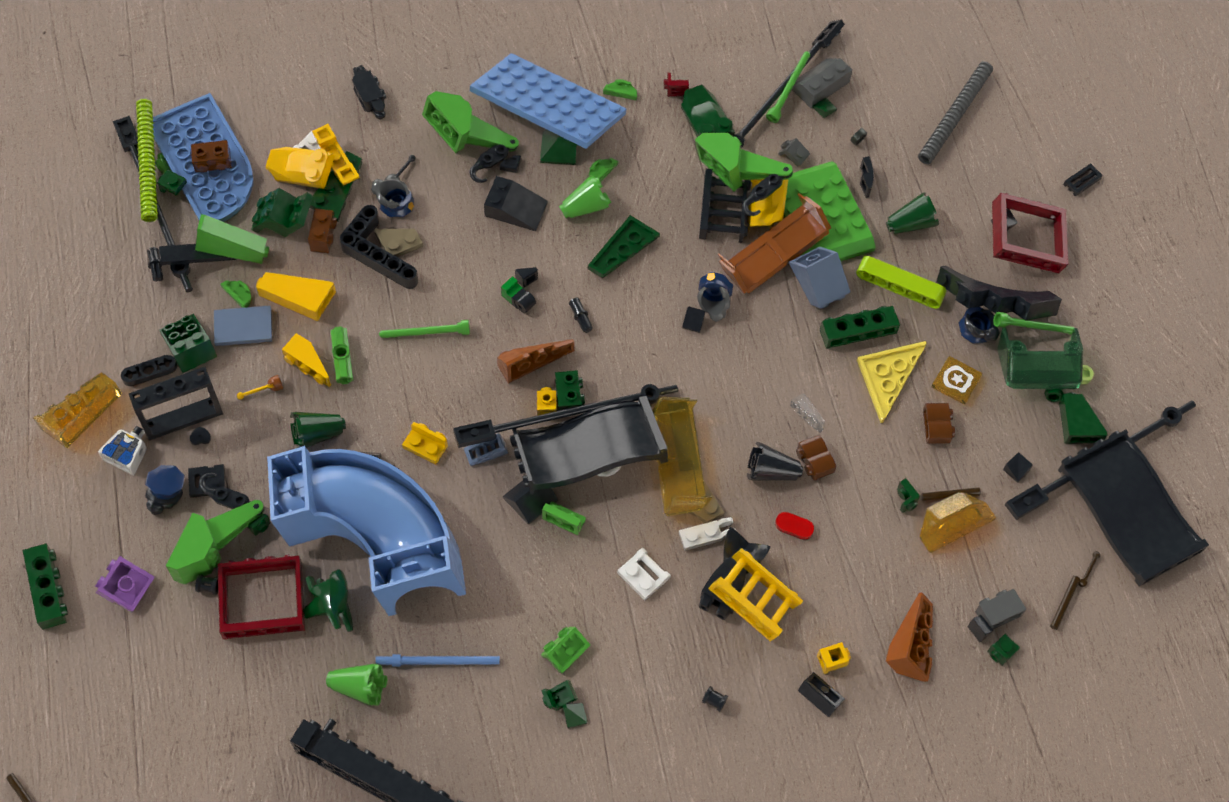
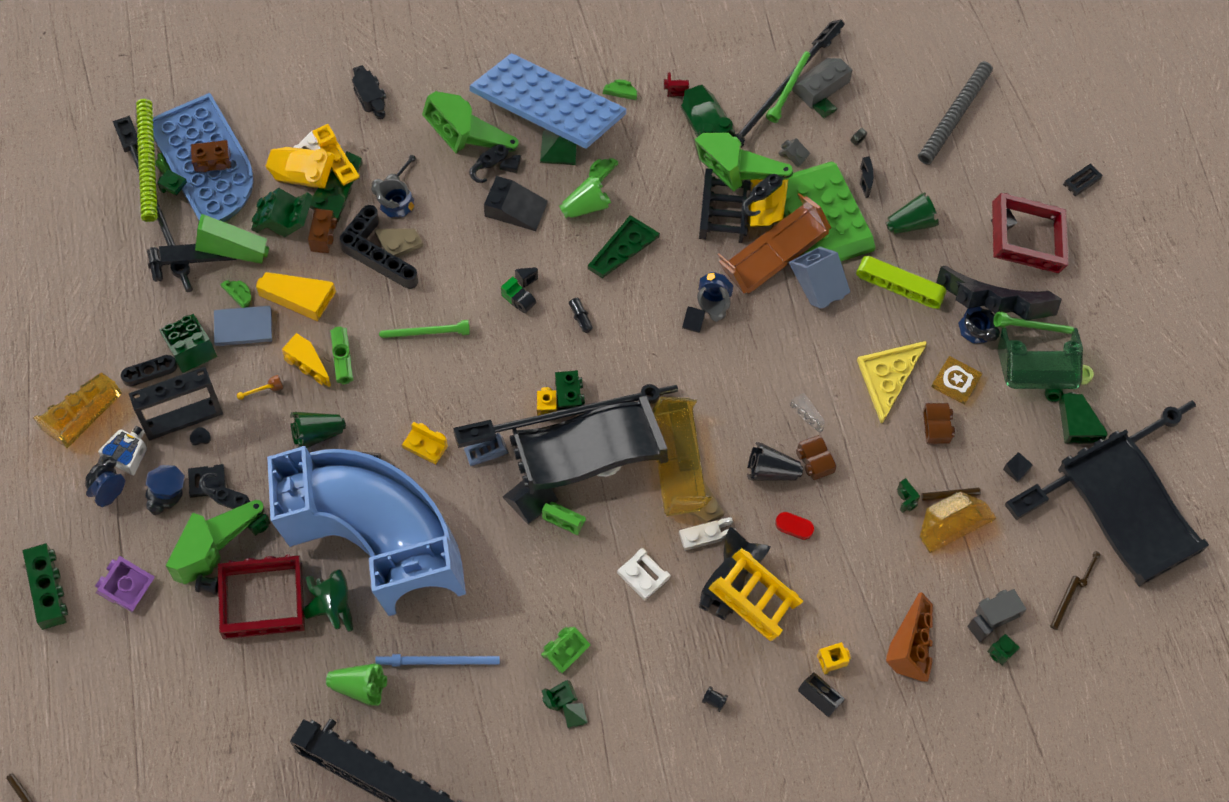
(104, 482): none -> dark blue piece
(525, 360): dark orange wedge -> none
(852, 333): dark green brick -> none

